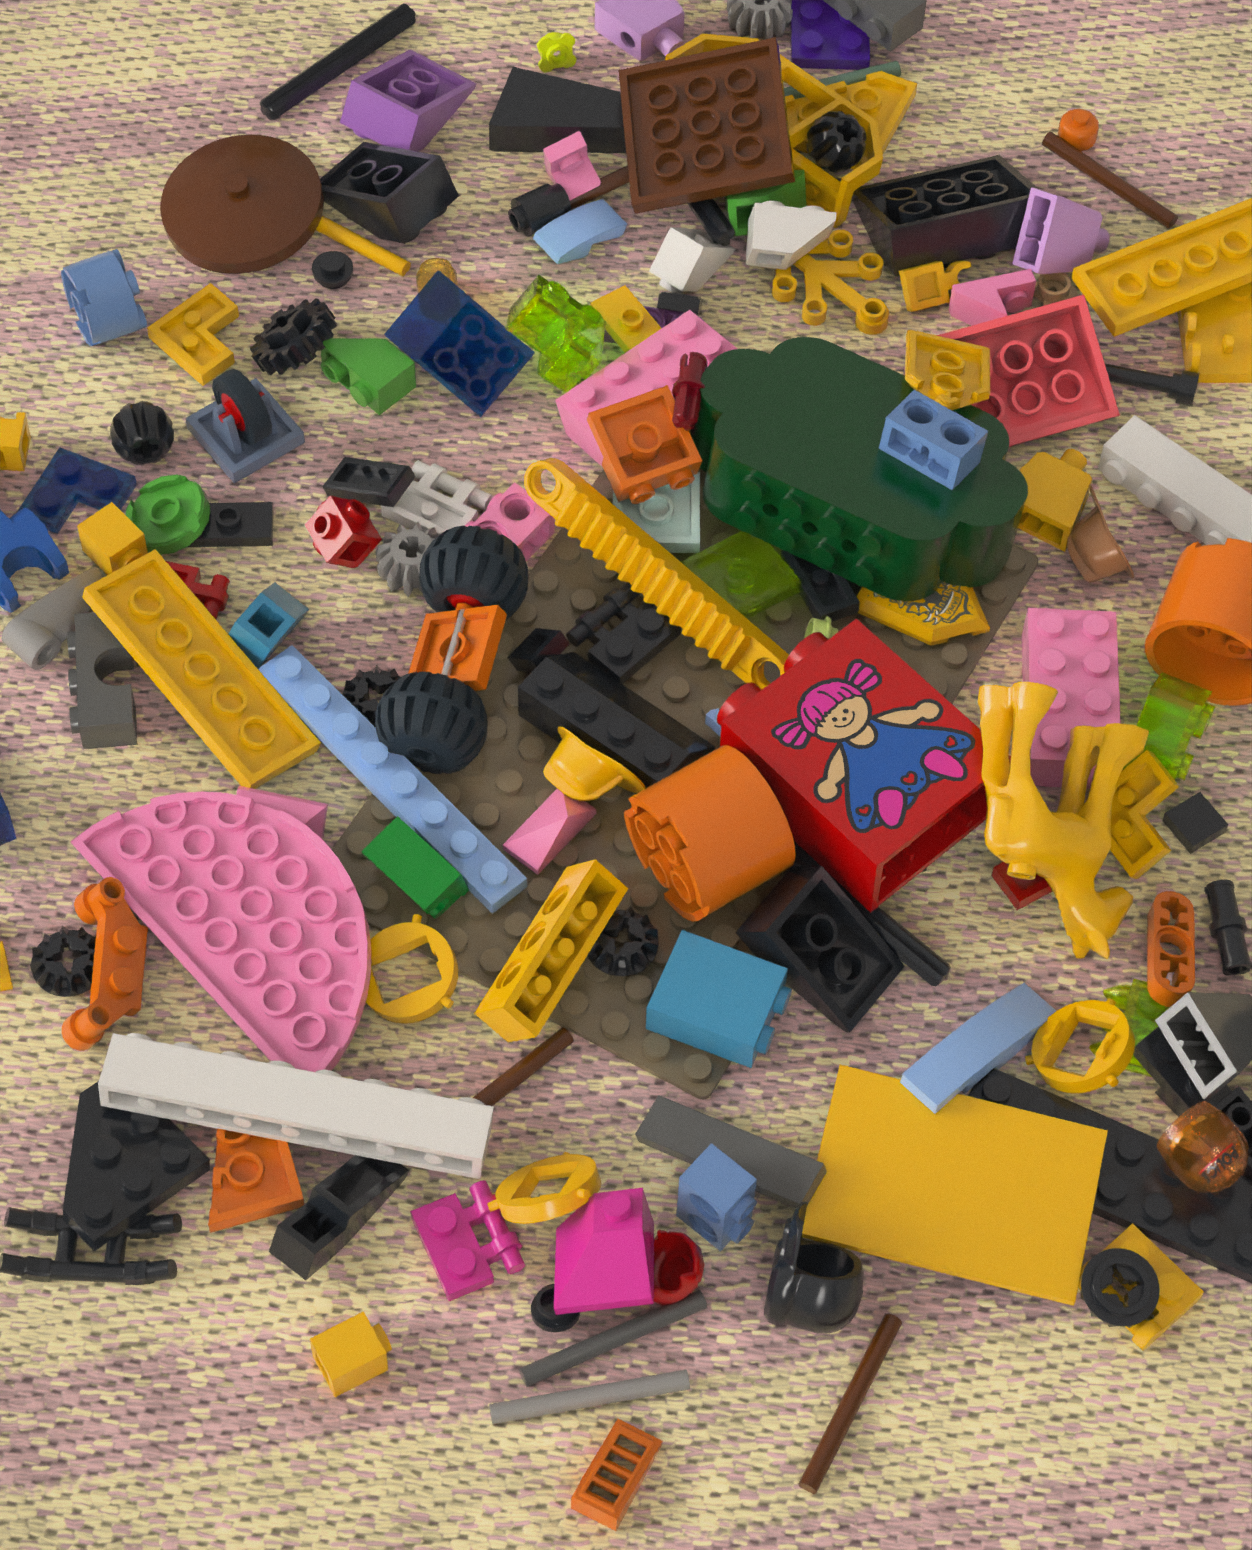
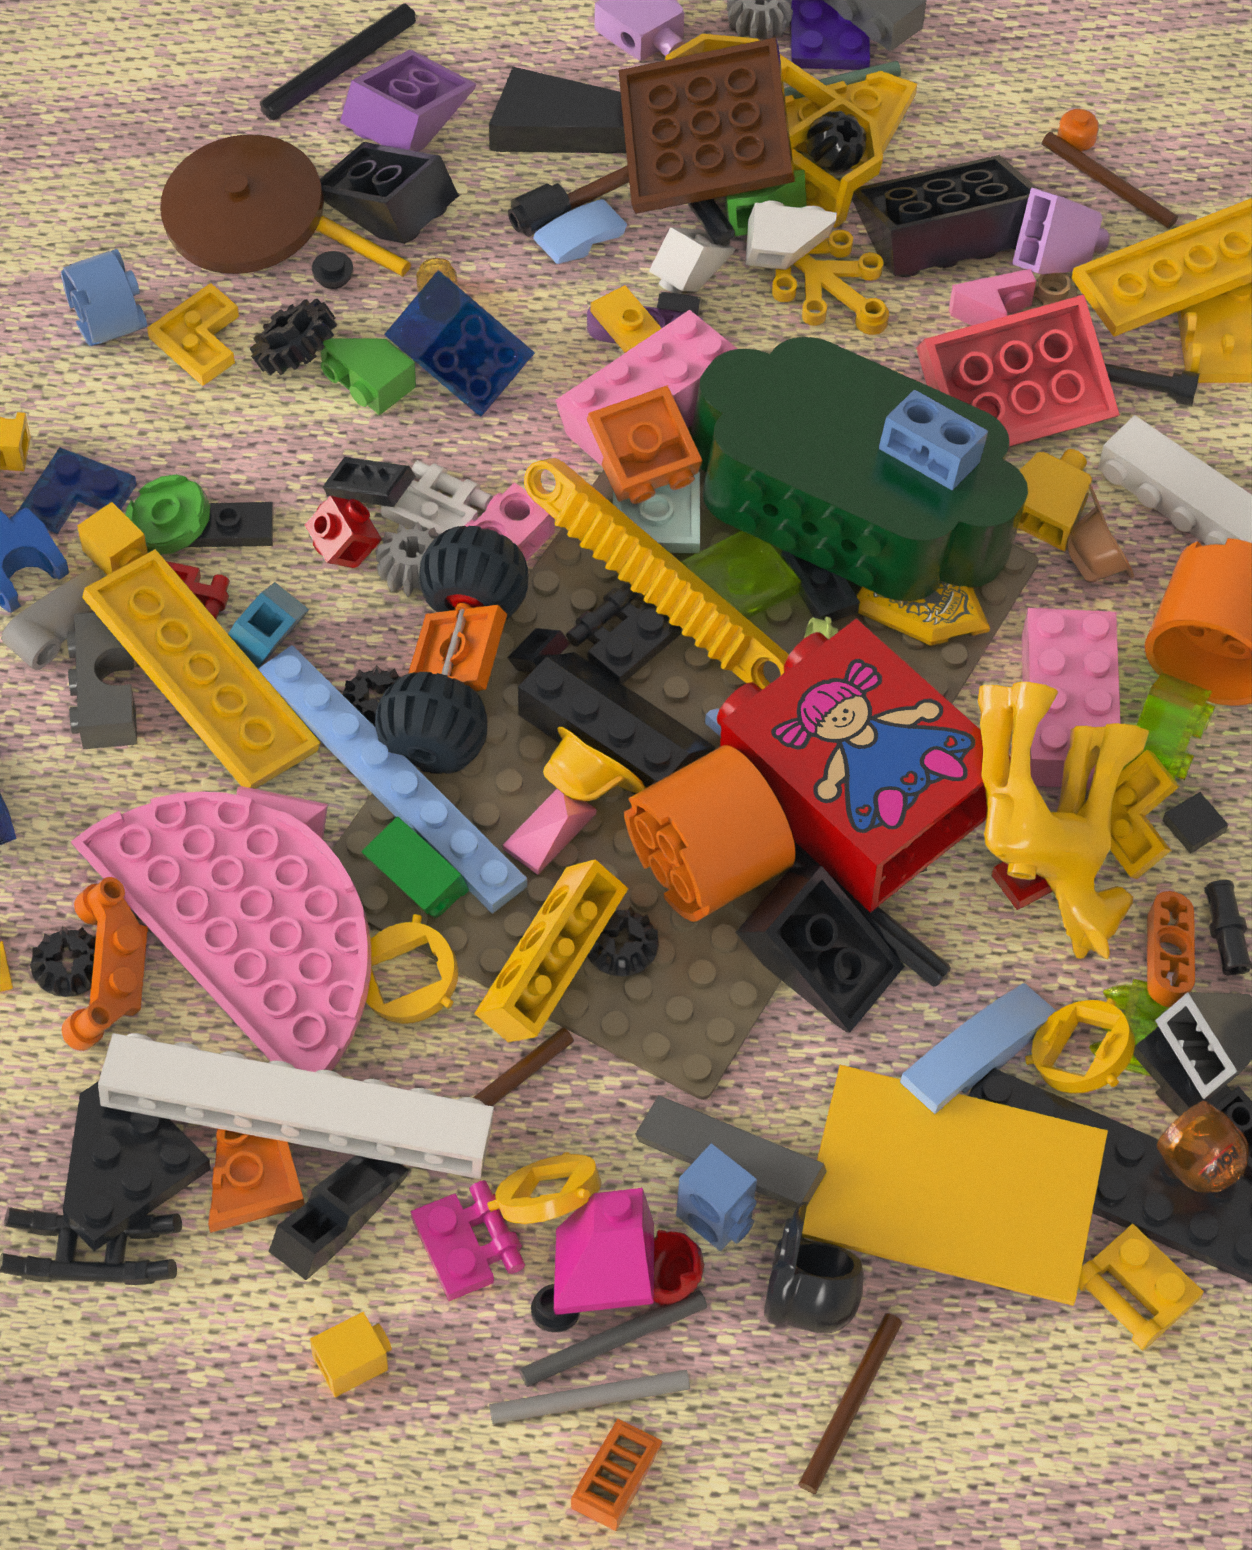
(142, 433): black piece -> none
(243, 426): sand blue plate -> none
(552, 43): neon yellow plate -> none
(560, 330): clear neon green brick -> none
(570, 166): bright pink slope -> none
(687, 390): dark red axle -> none
(718, 999): dark azure brick -> none
(929, 284): yellow plate -> none
(947, 369): yellow tile -> none
(1129, 1269): black gear -> none

